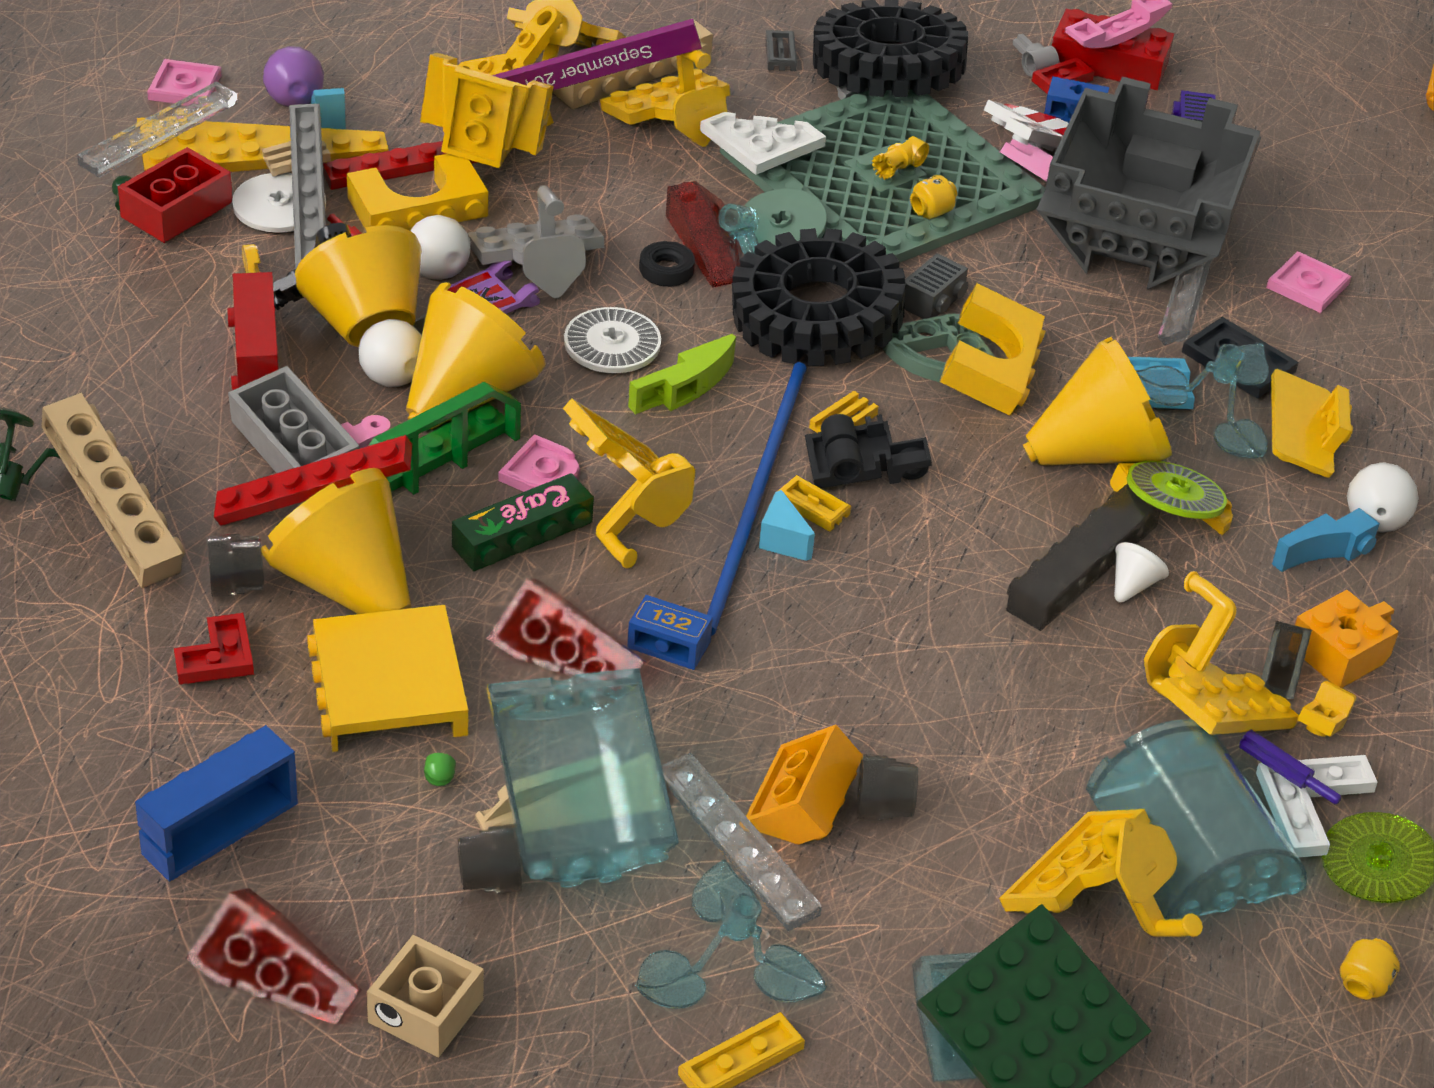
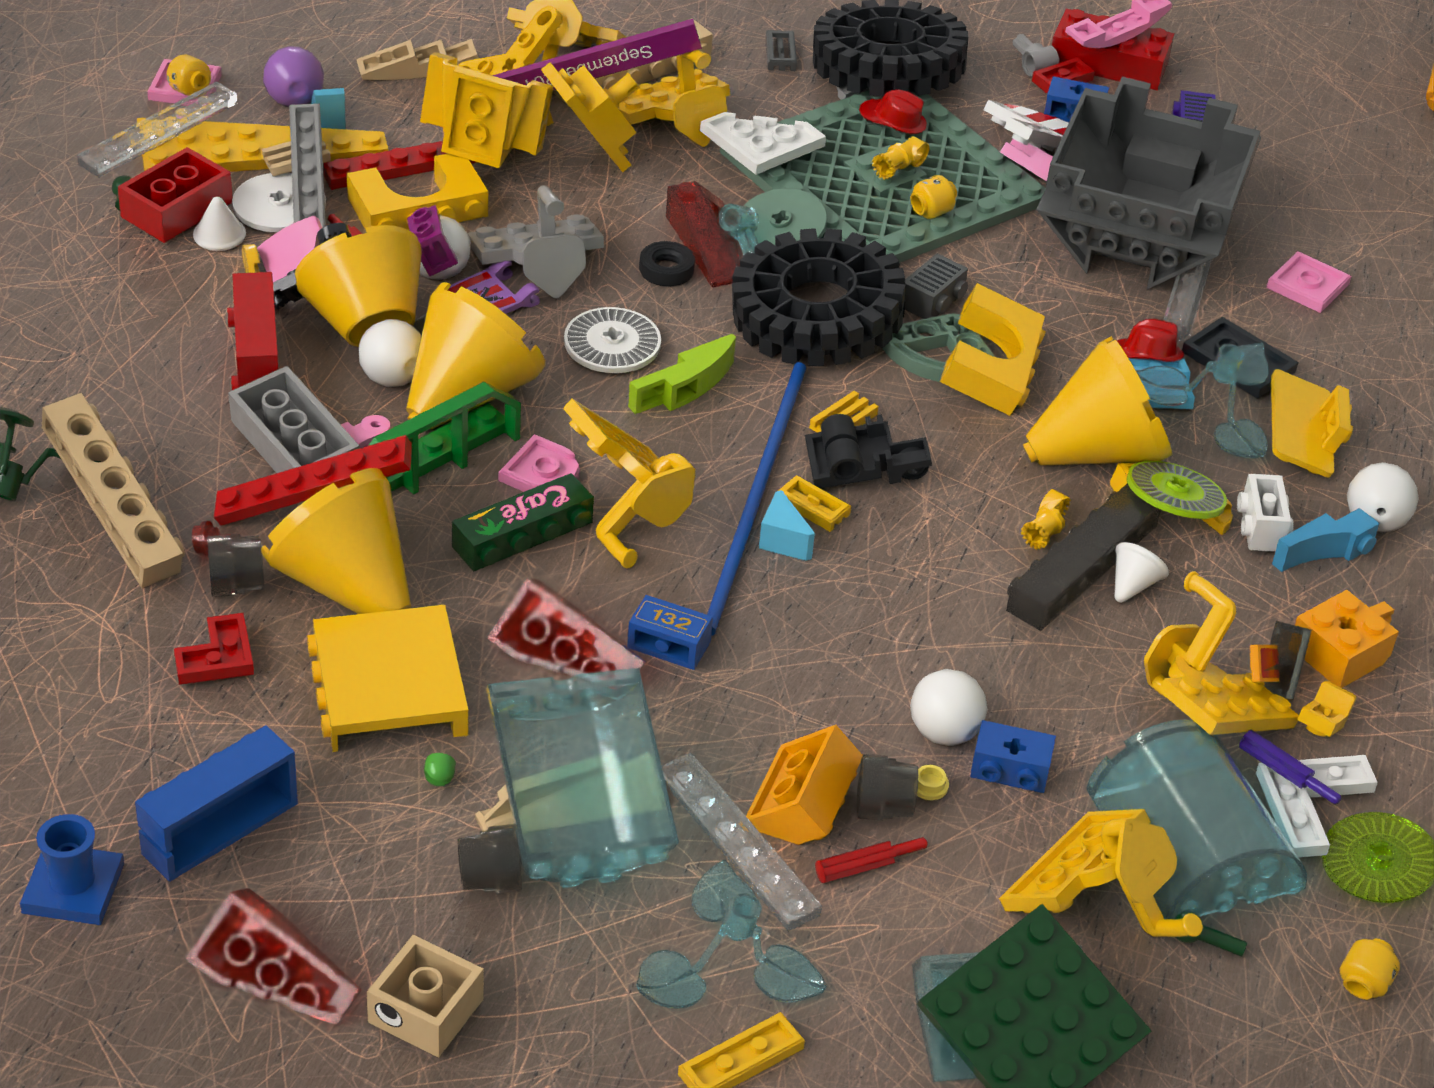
(71, 876): none -> blue plant
(188, 74): none -> yellow head
(200, 534): none -> clear red plate
(219, 228): none -> white hat
(289, 246): none -> bright pink slope
(408, 63): none -> tan slope
(436, 250): none -> magenta bracket
(597, 108): none -> yellow brick
(864, 859): none -> red axle
(896, 110): none -> red piece
(932, 782): none -> light yellow plate
(948, 707): none -> white piece
(1012, 756): none -> blue brick
(1047, 520): none -> yellow connector
(1153, 340): none -> red piece
(1215, 938): none -> dark green bar
(1264, 511): none -> white brick
(1264, 663): none -> slope

